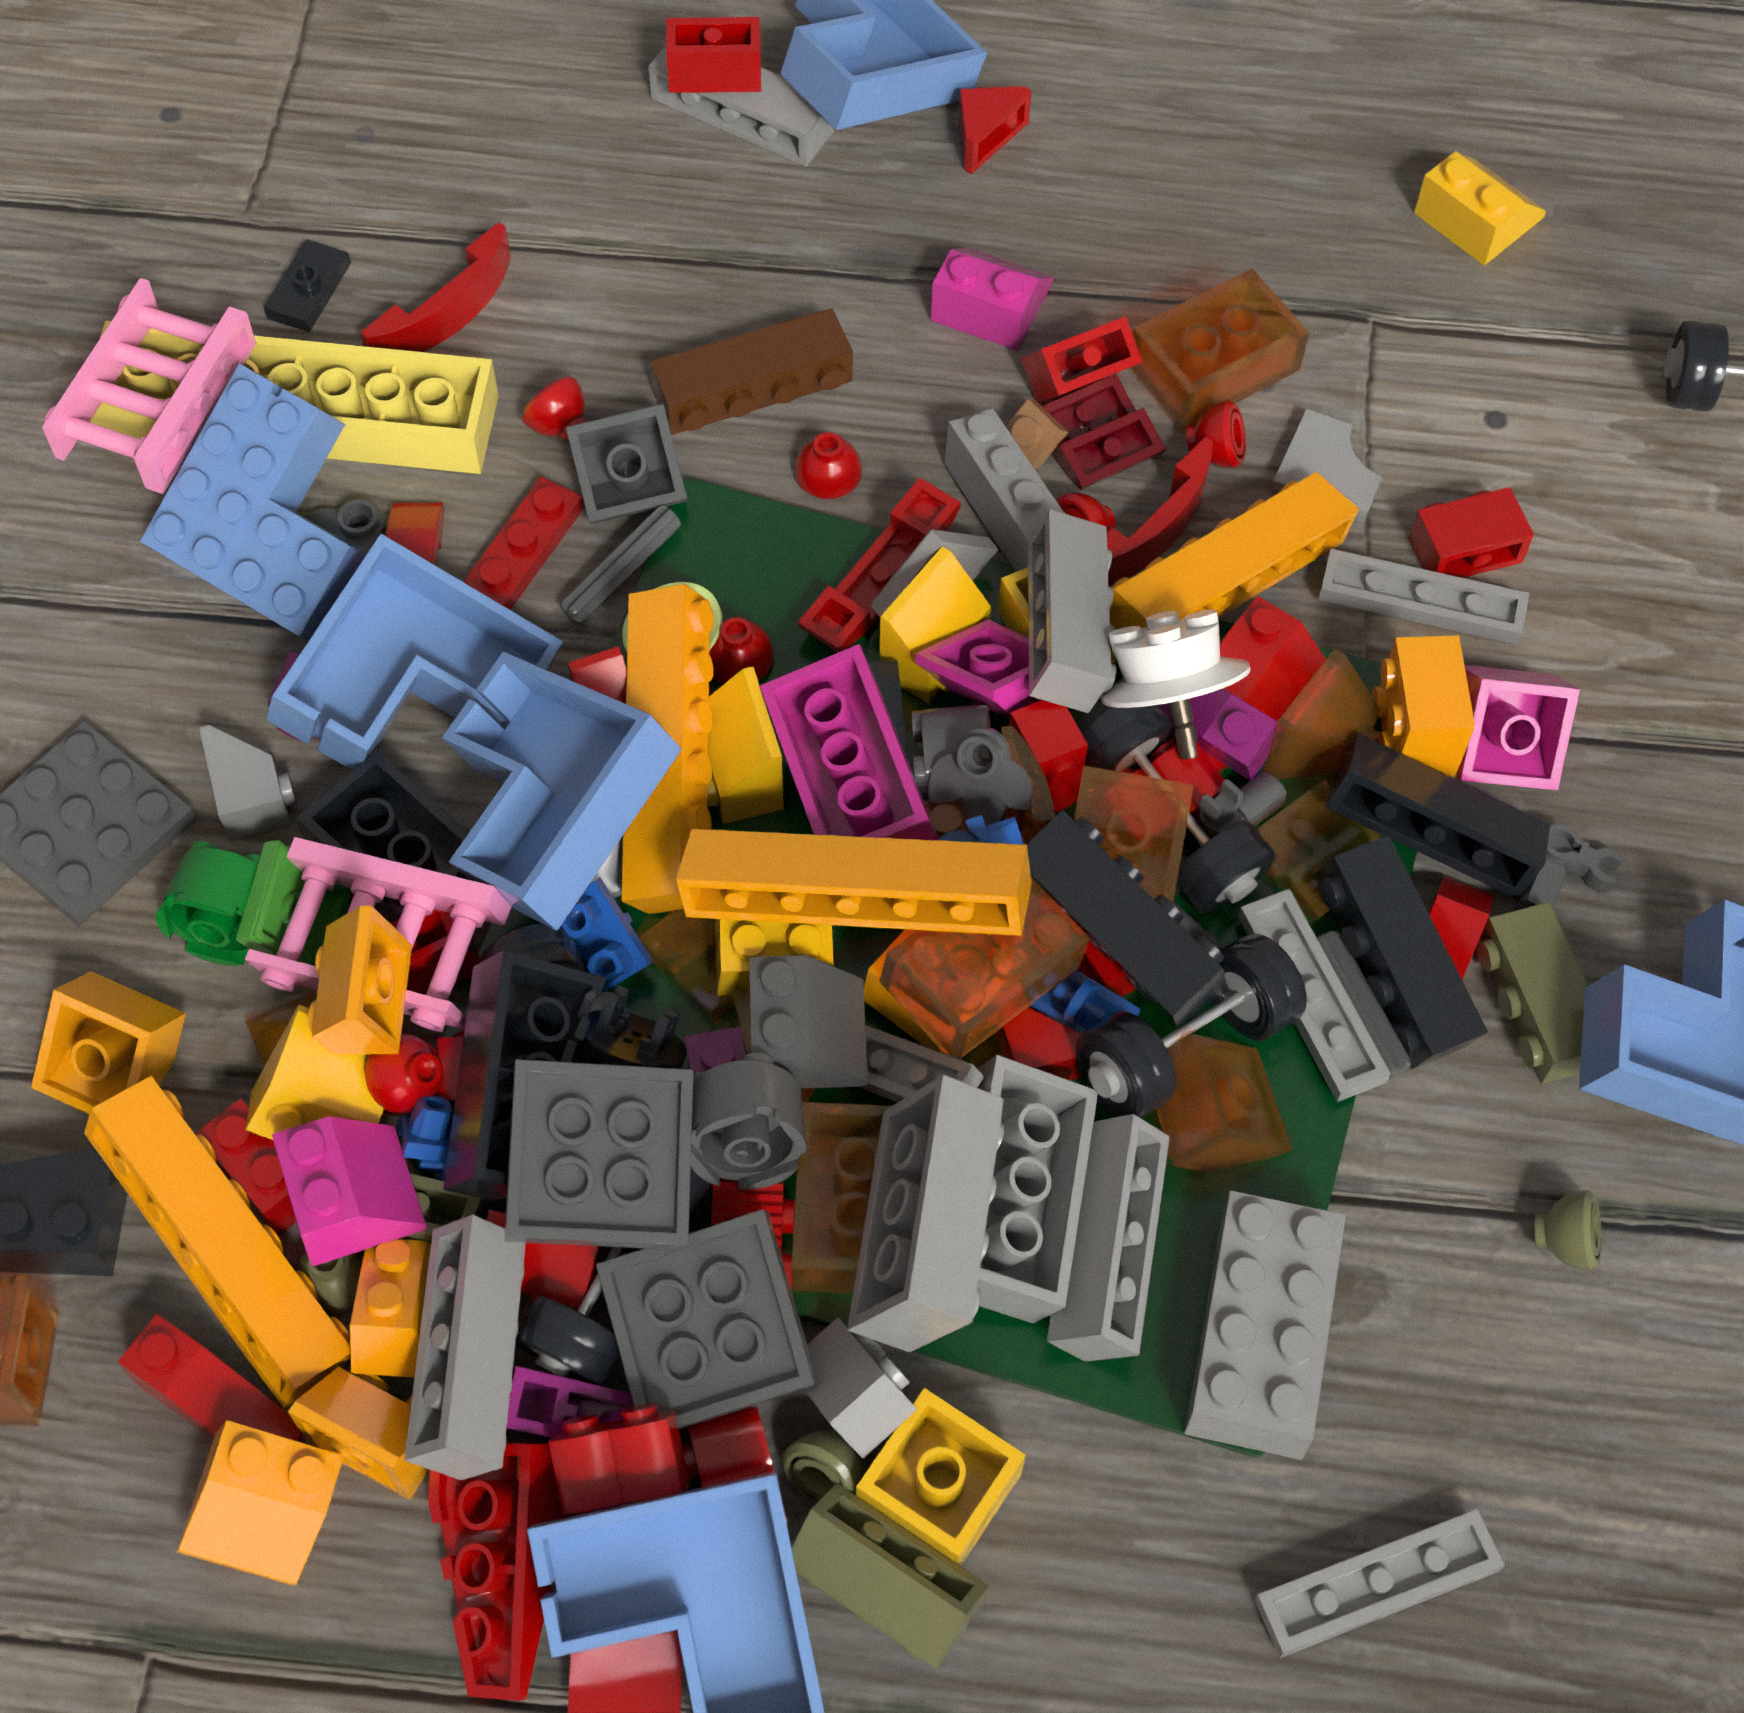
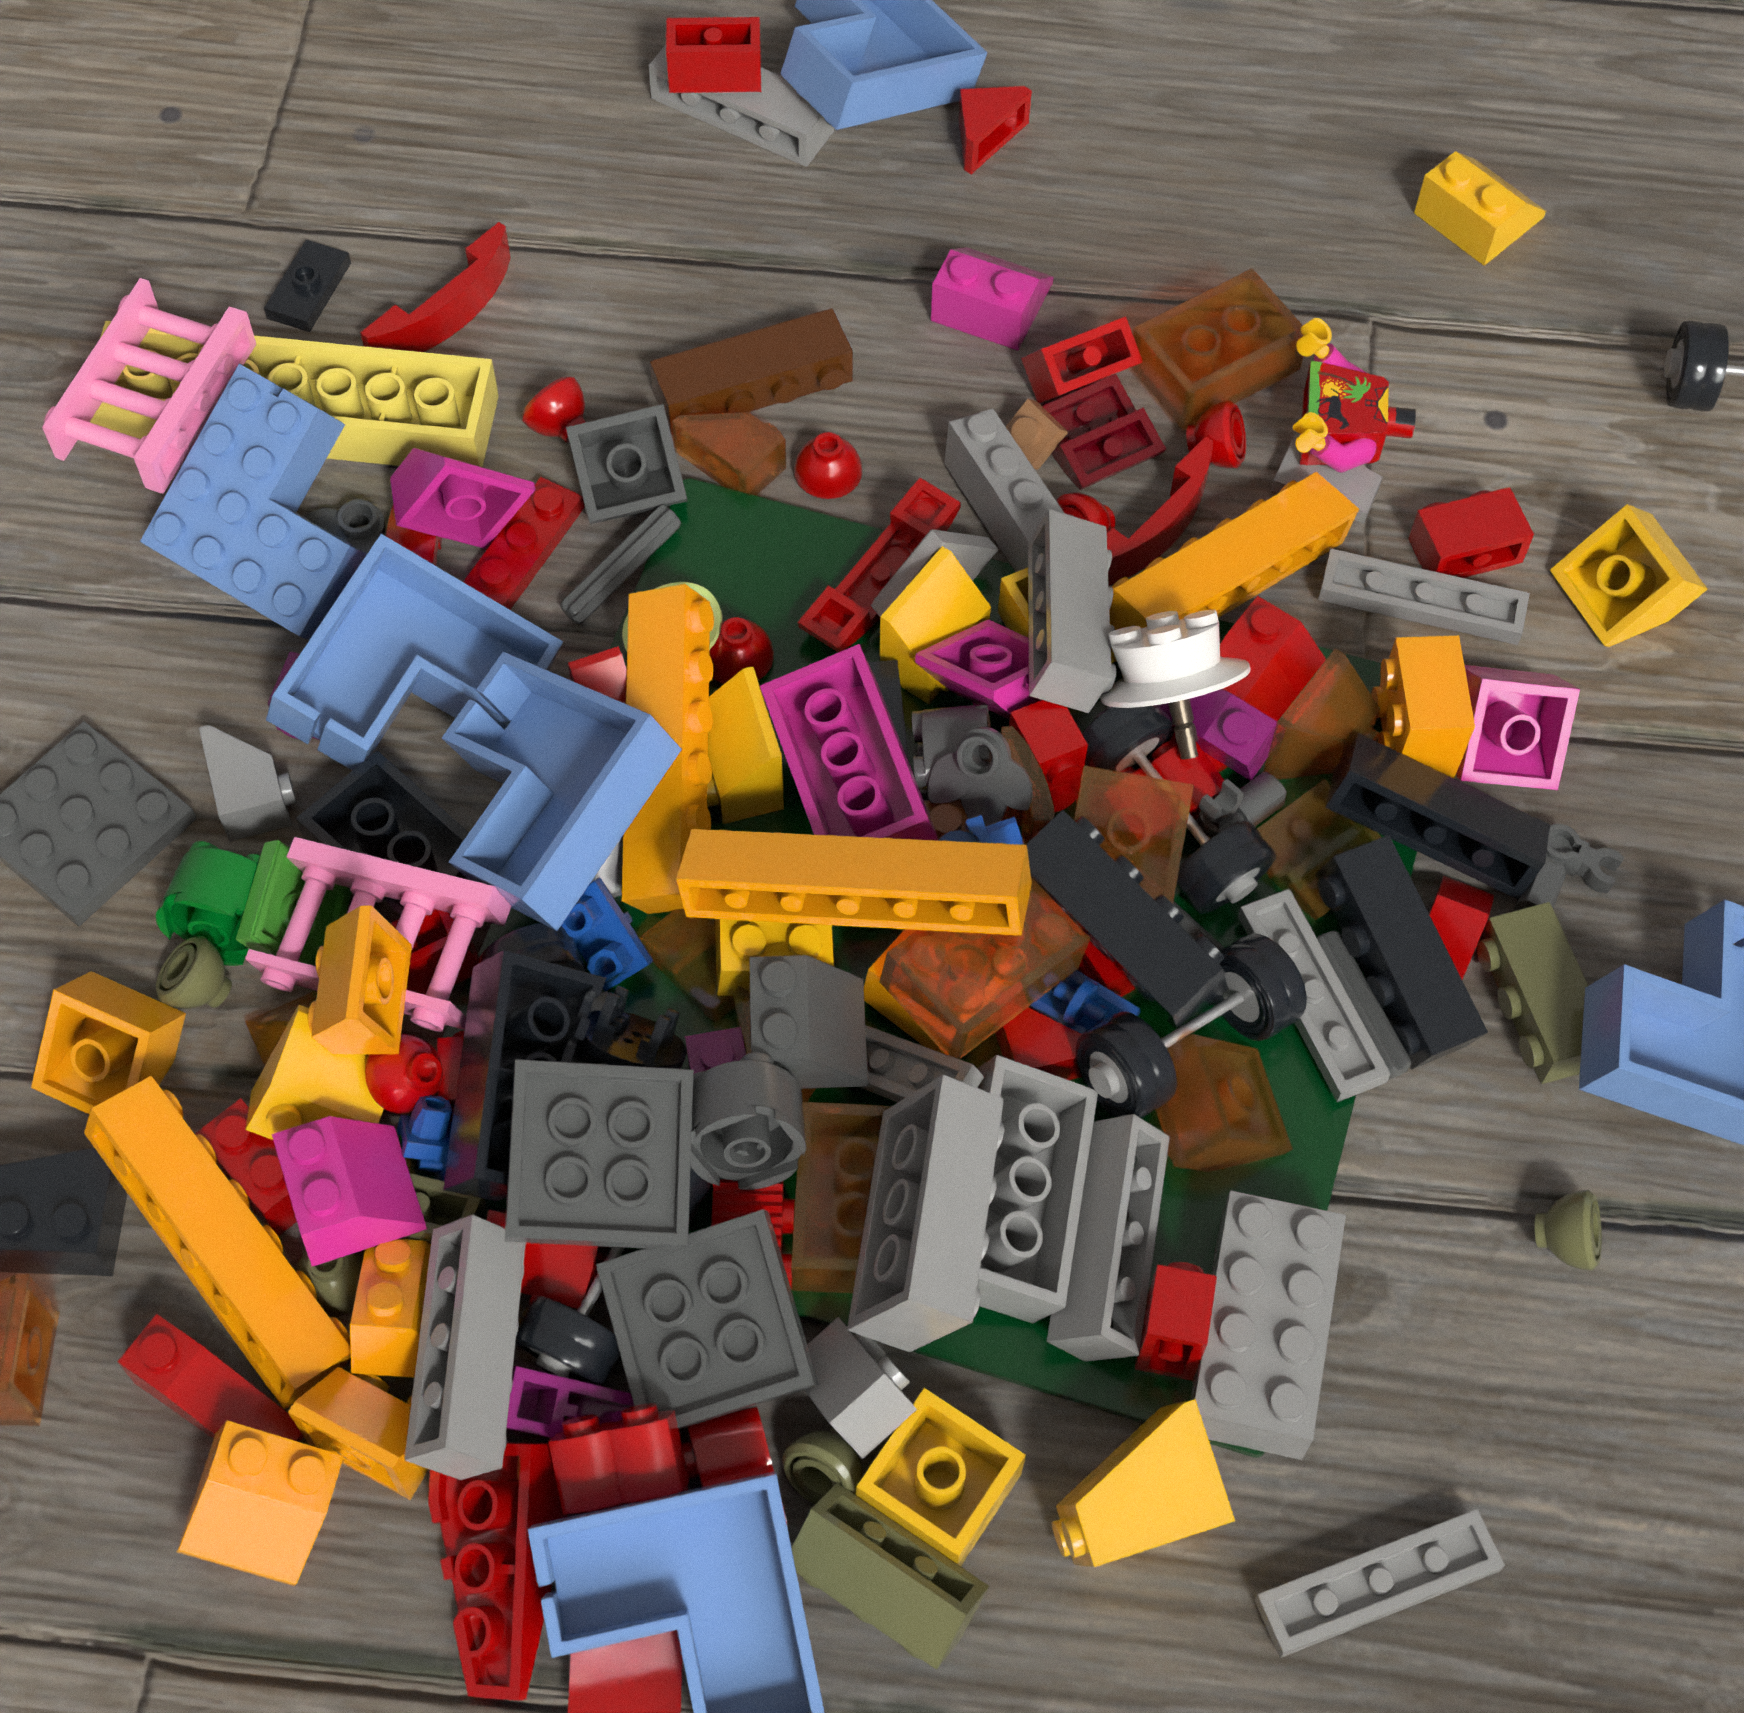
(193, 976): none -> olive brick
(455, 498): none -> dark pink slope
(732, 449): none -> clear orange slope
(1145, 1492): none -> yellow slope
(1176, 1320): none -> red brick
(1343, 407): none -> torso
(1628, 577): none -> yellow slope

